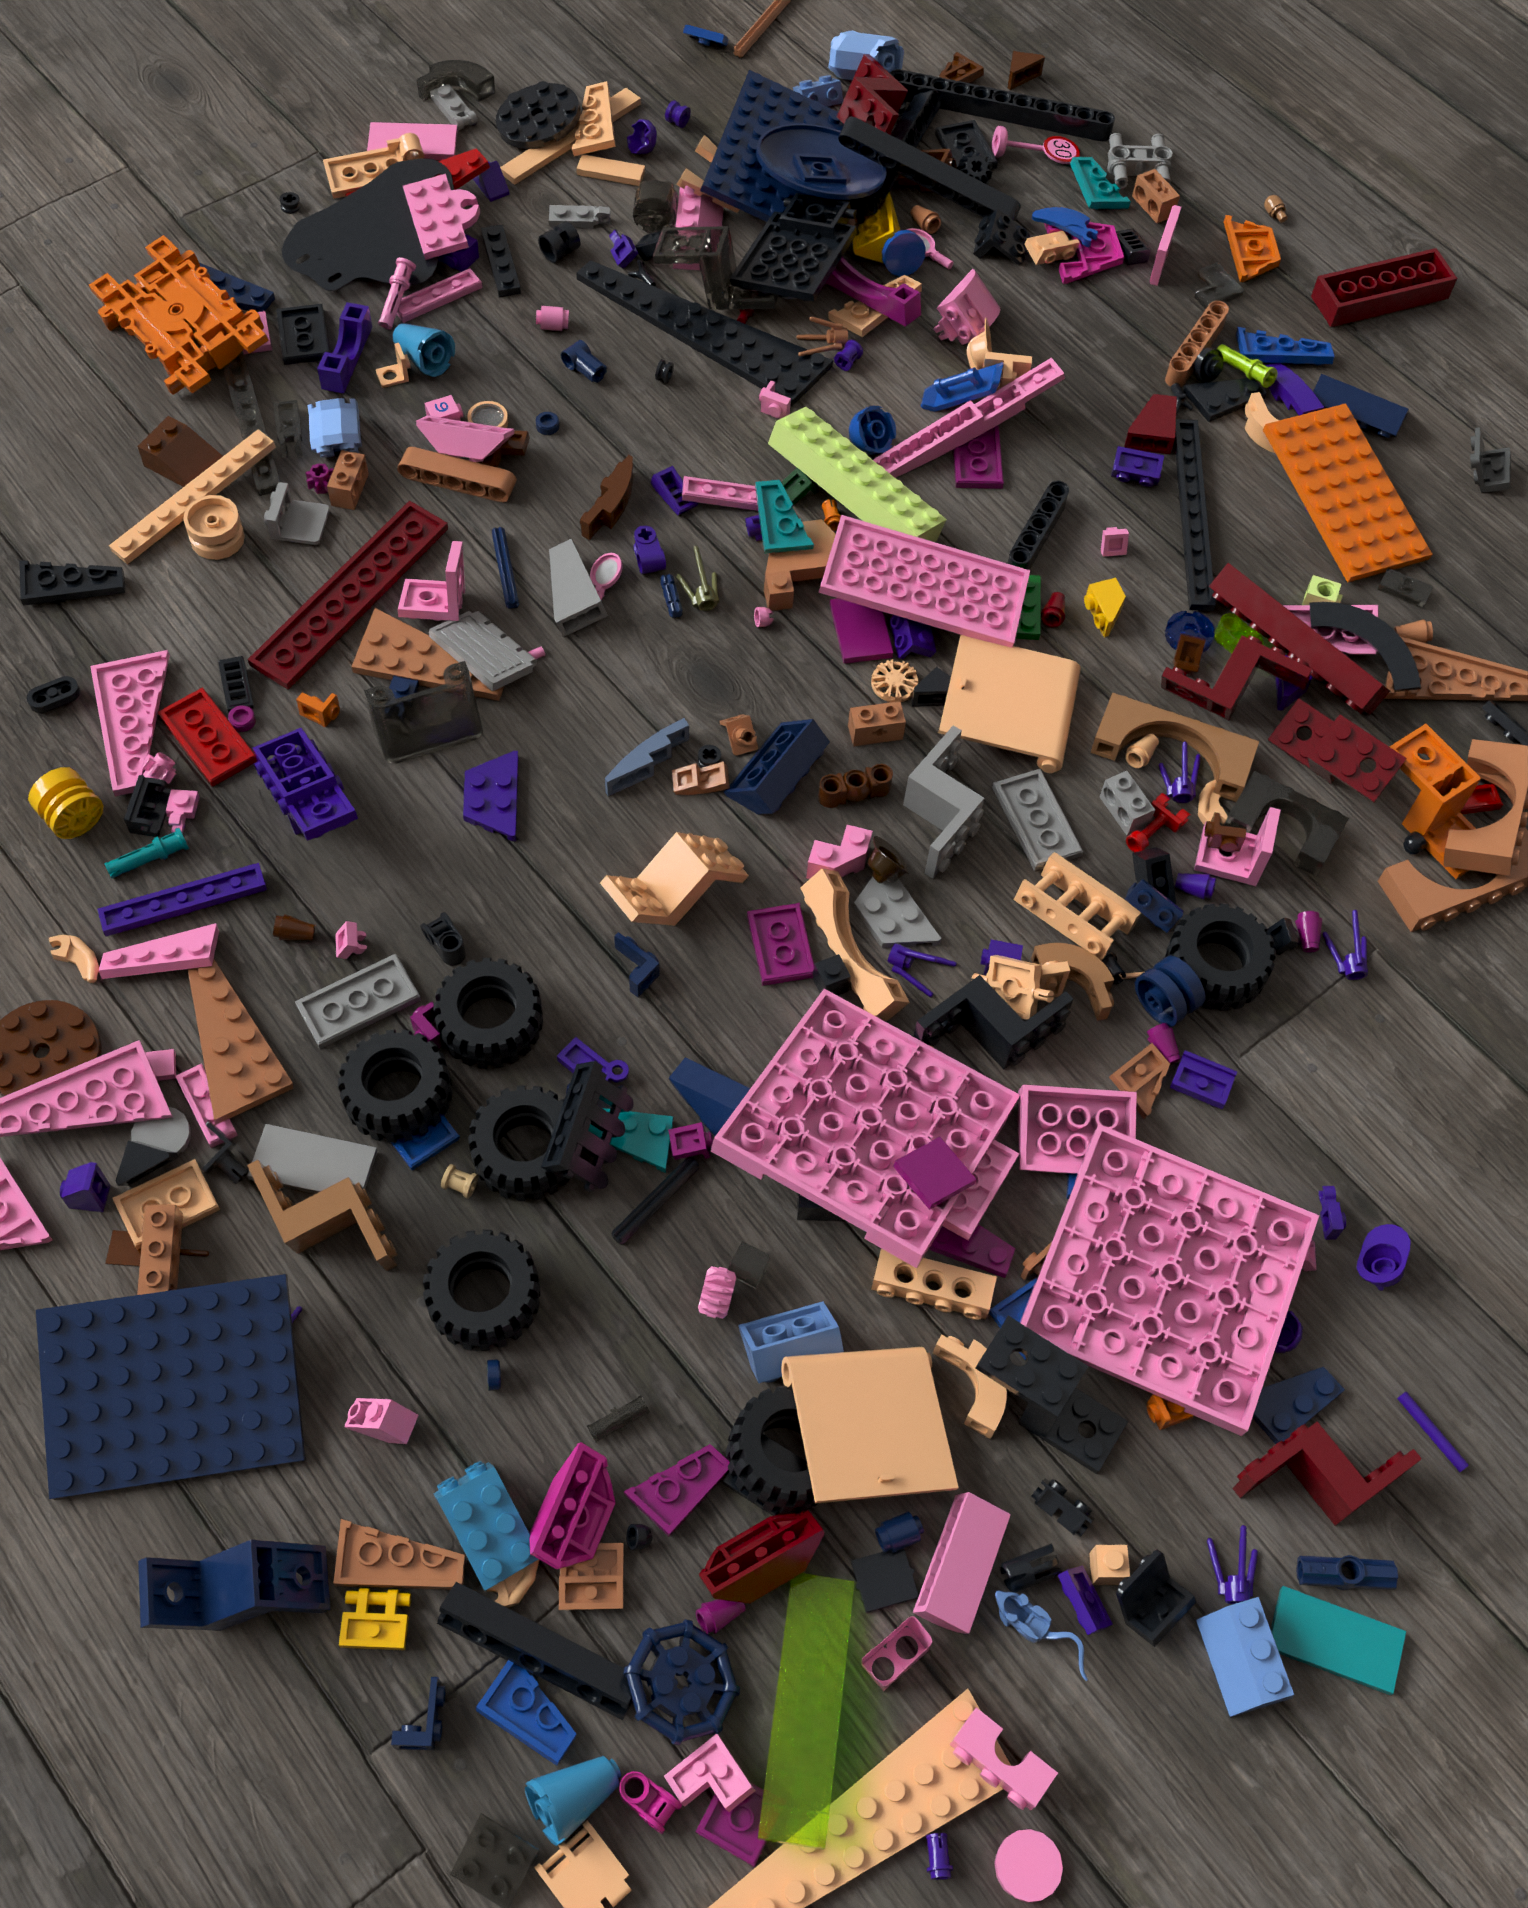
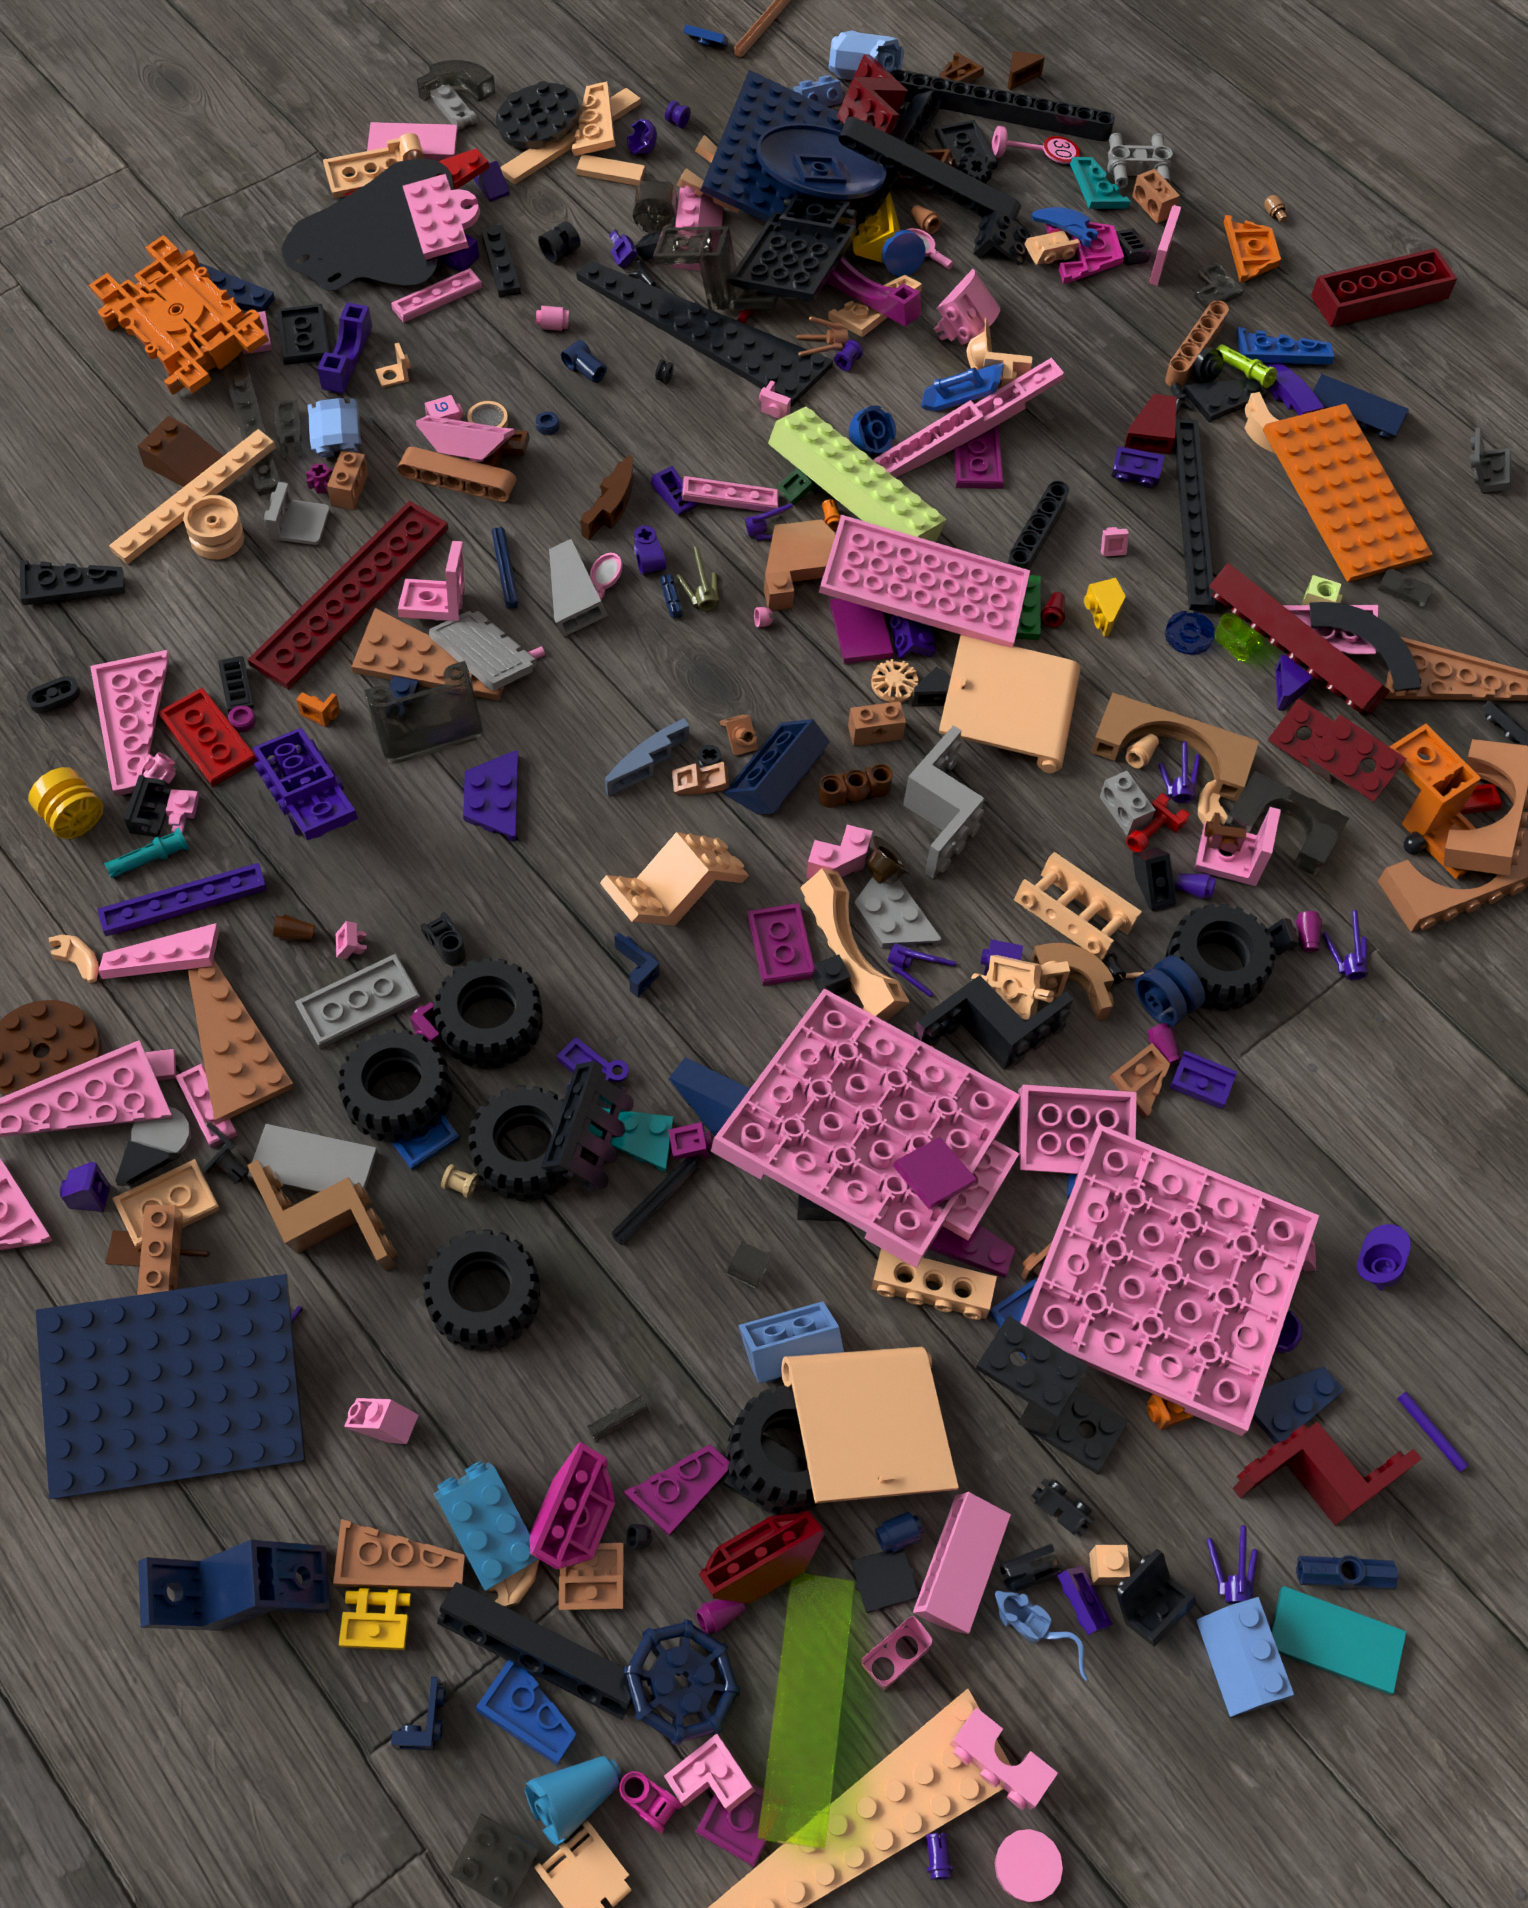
(290, 207): black bush -> none
(399, 283): bright pink pin -> none
(426, 347): dark azure cone -> none
(493, 1375): dark blue tile -> none
(579, 216): light grey hinge -> none
(717, 1292): bright pink gear -> none
(779, 523): teal wing -> none
(989, 1395): light nougat arch -> none
(1036, 818): light grey tile -> none
(1154, 905): dark blue bracket -> none
(1188, 653): reddish brown bracket -> none
(1236, 676): dark red bracket -> none
(1331, 1216): dark purple plate -> none
(1418, 631): nougat cone -> none

